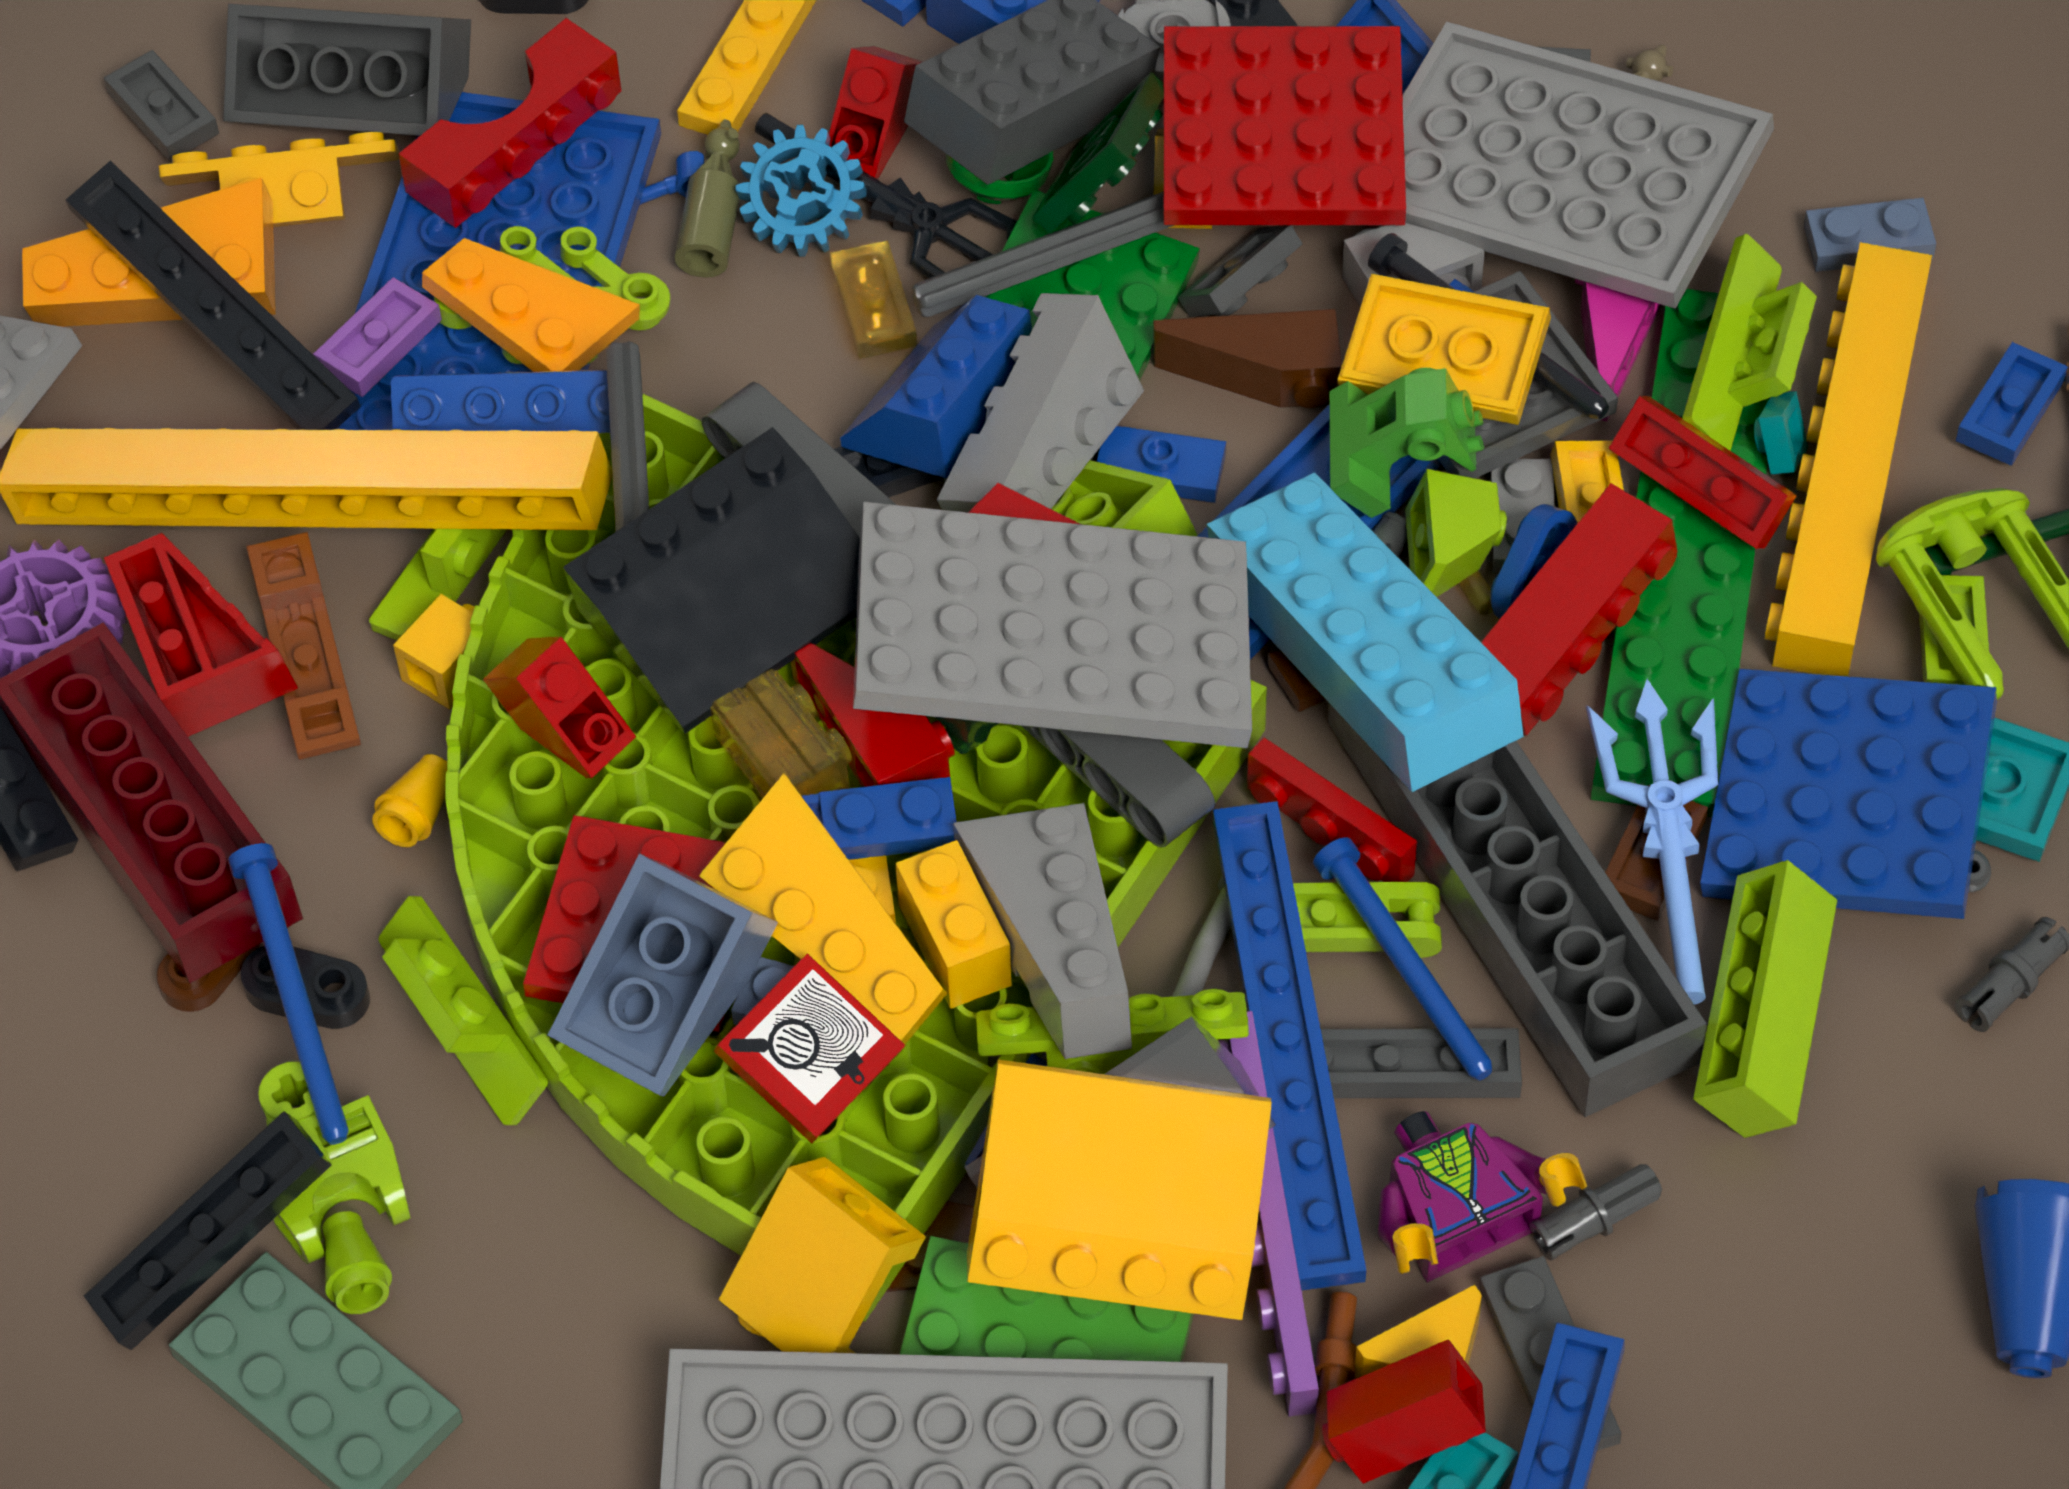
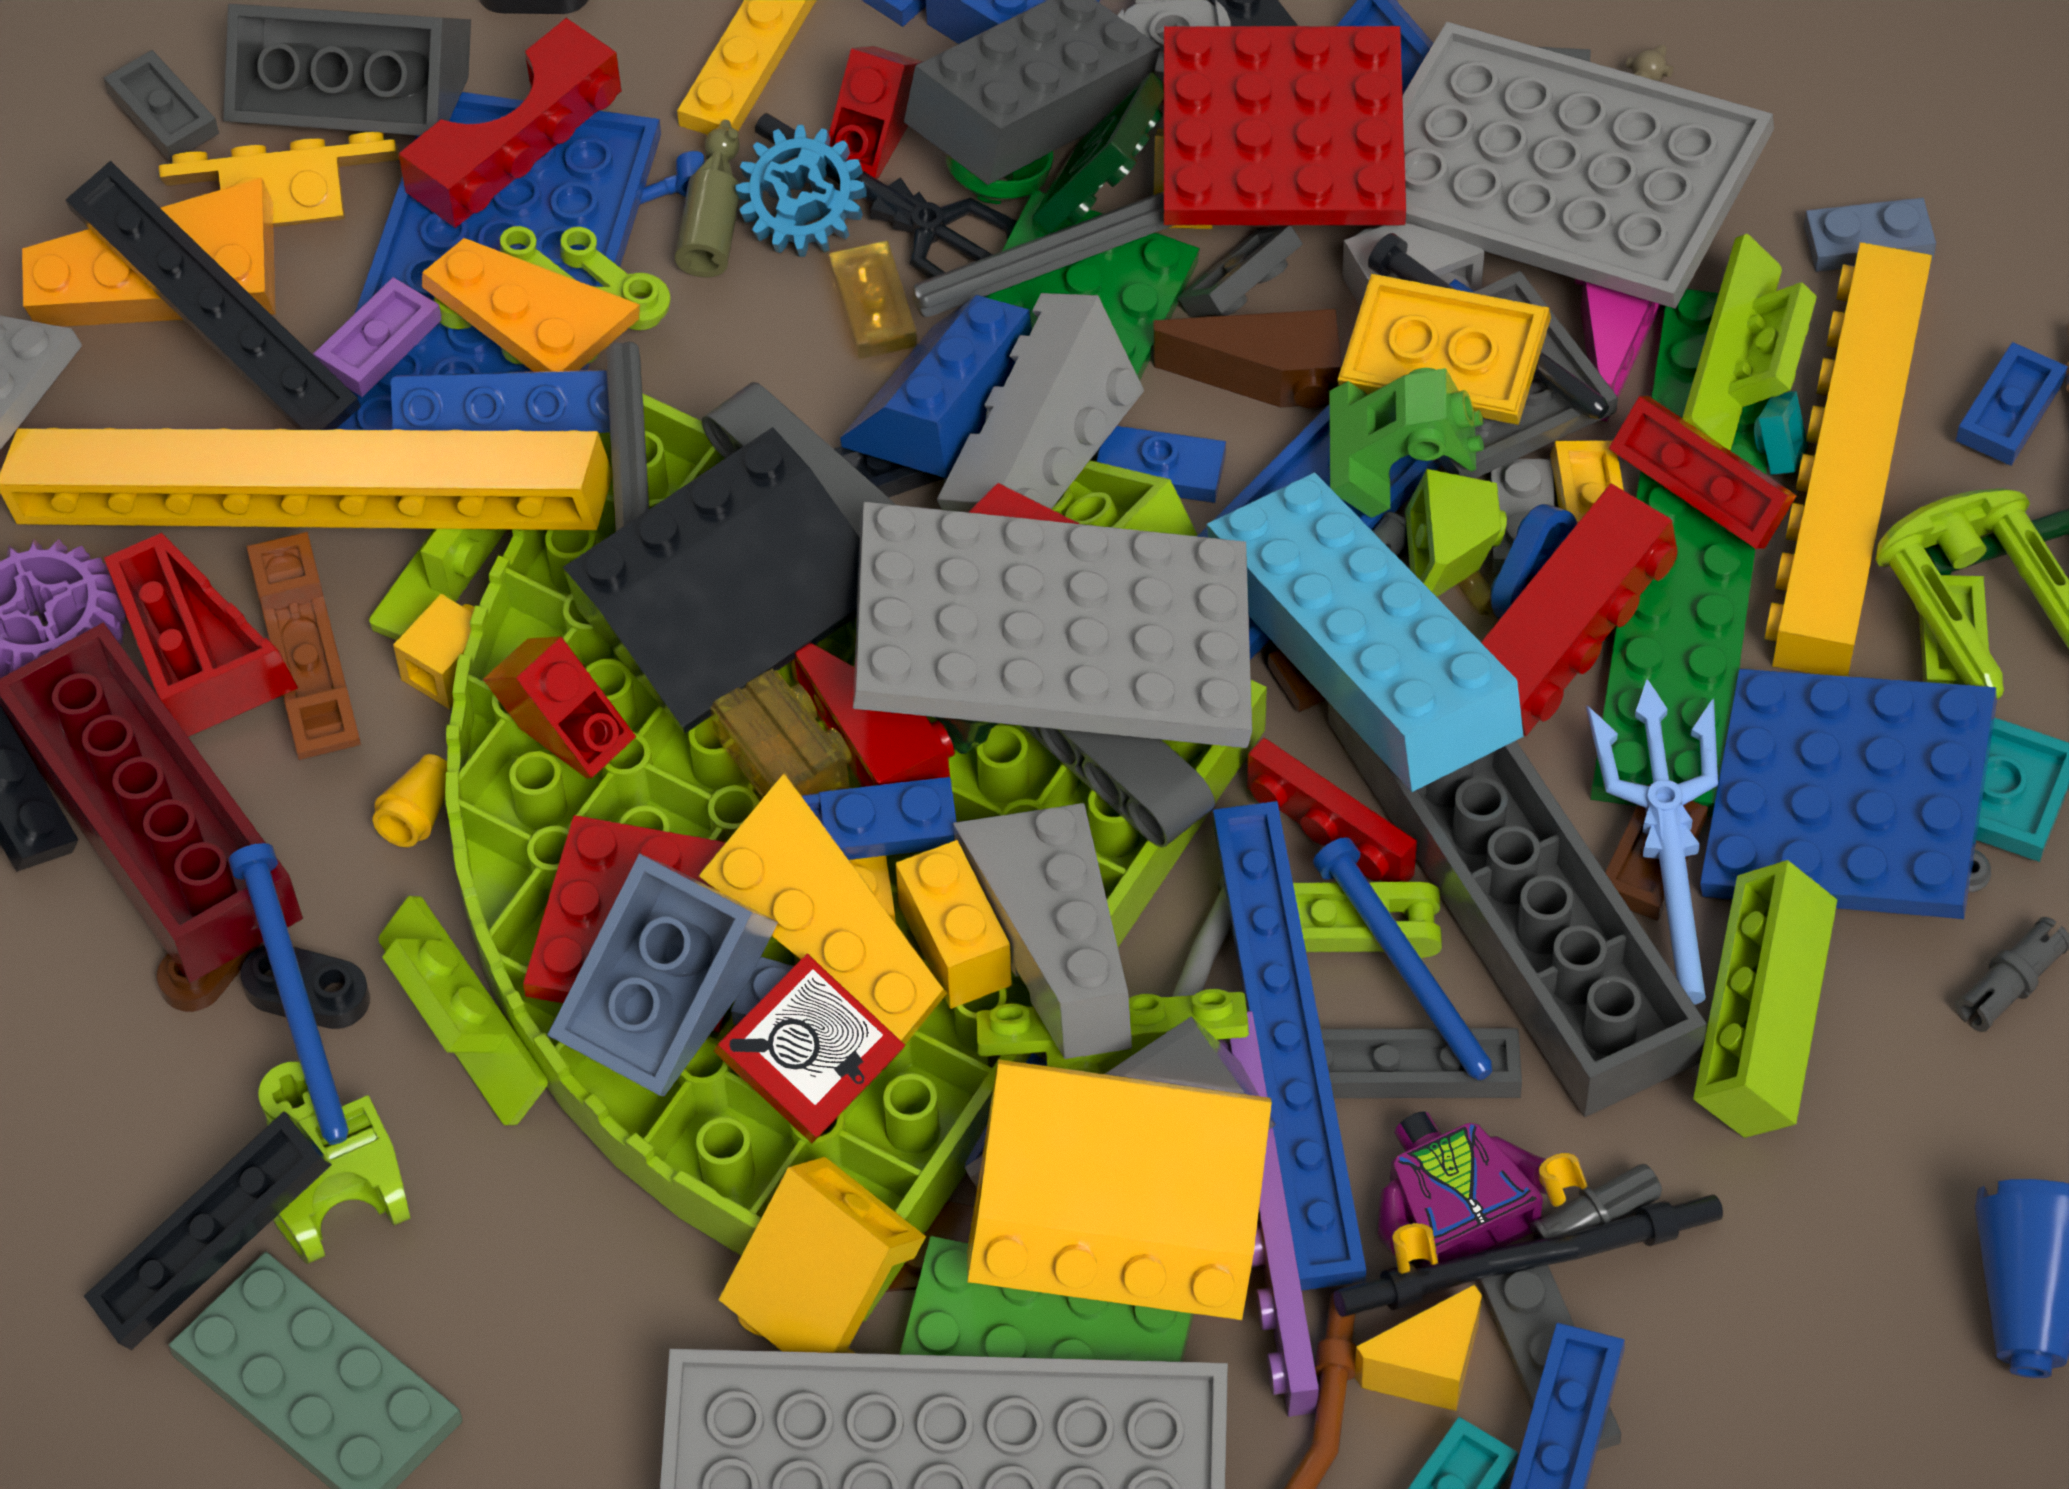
(354, 1268): lime cone -> none
(1404, 1412): red brick -> none
(1651, 1224): none -> black bar

